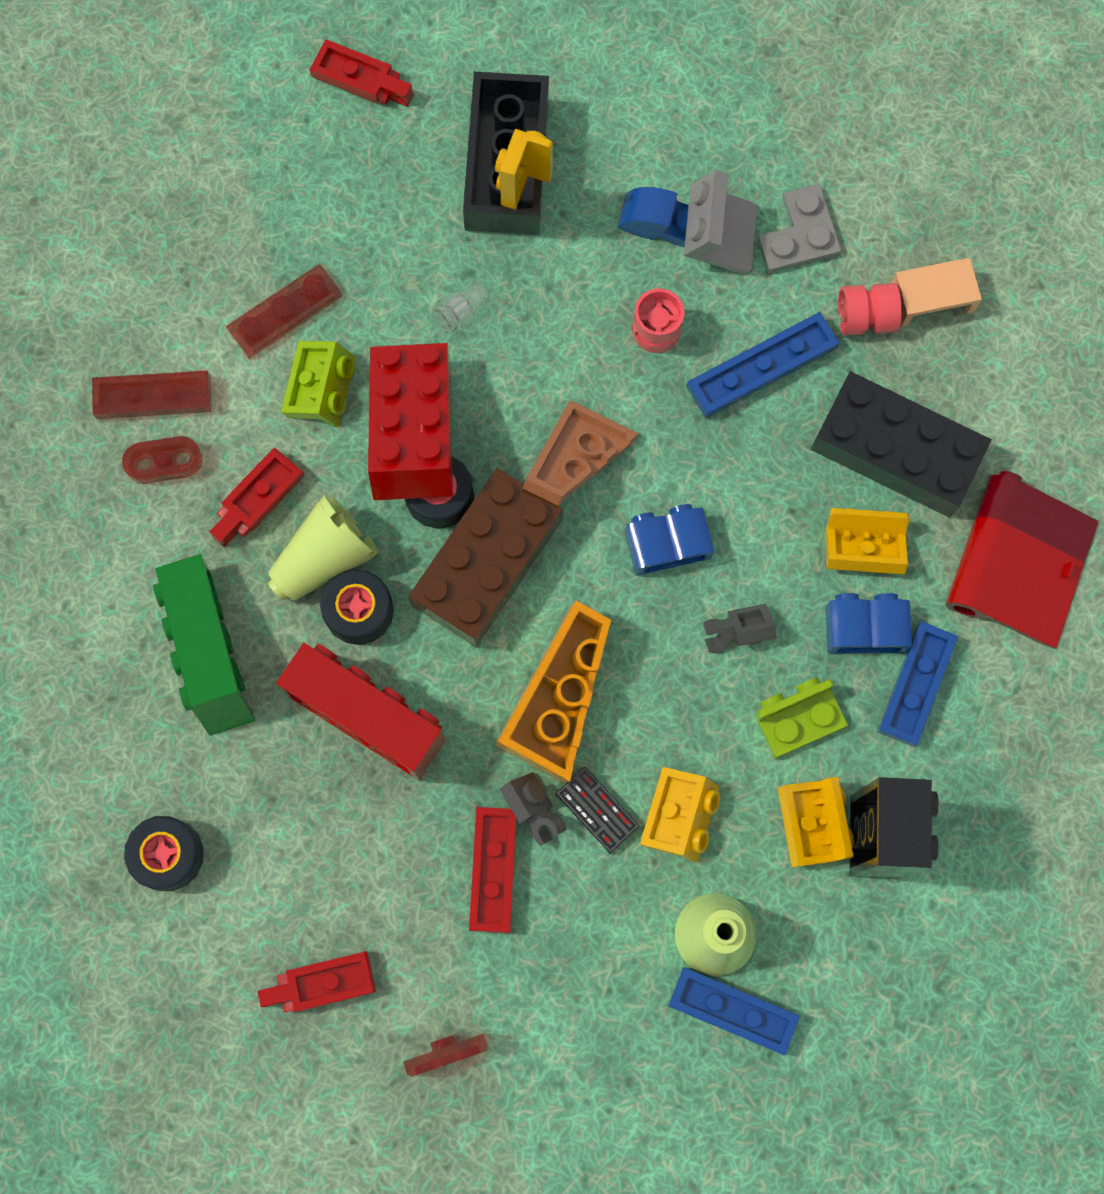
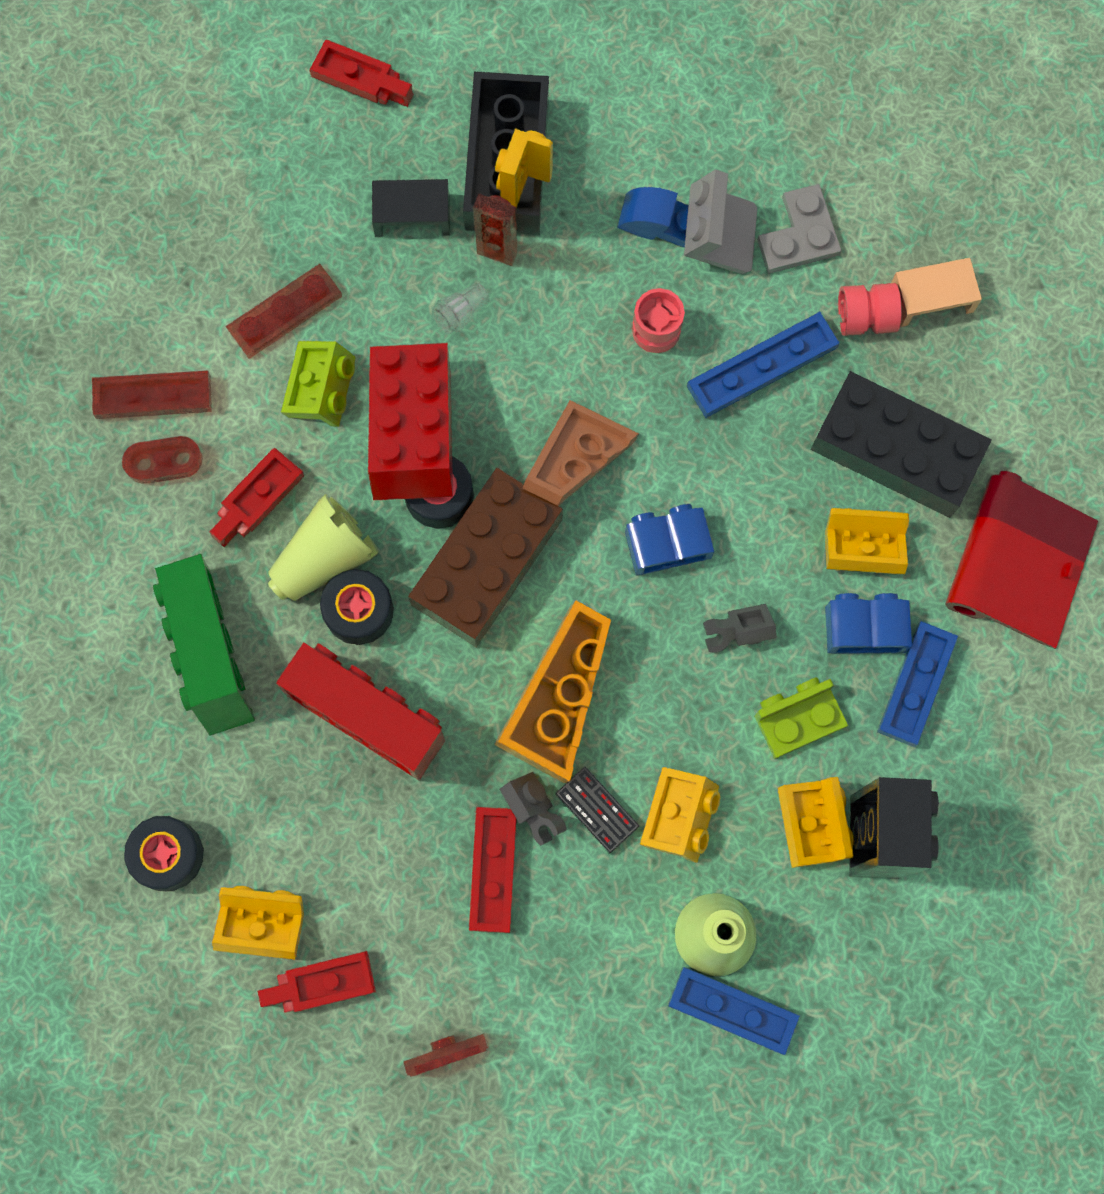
(258, 922): none -> yellow bracket
(410, 204): none -> black panel
(495, 228): none -> clear red plate

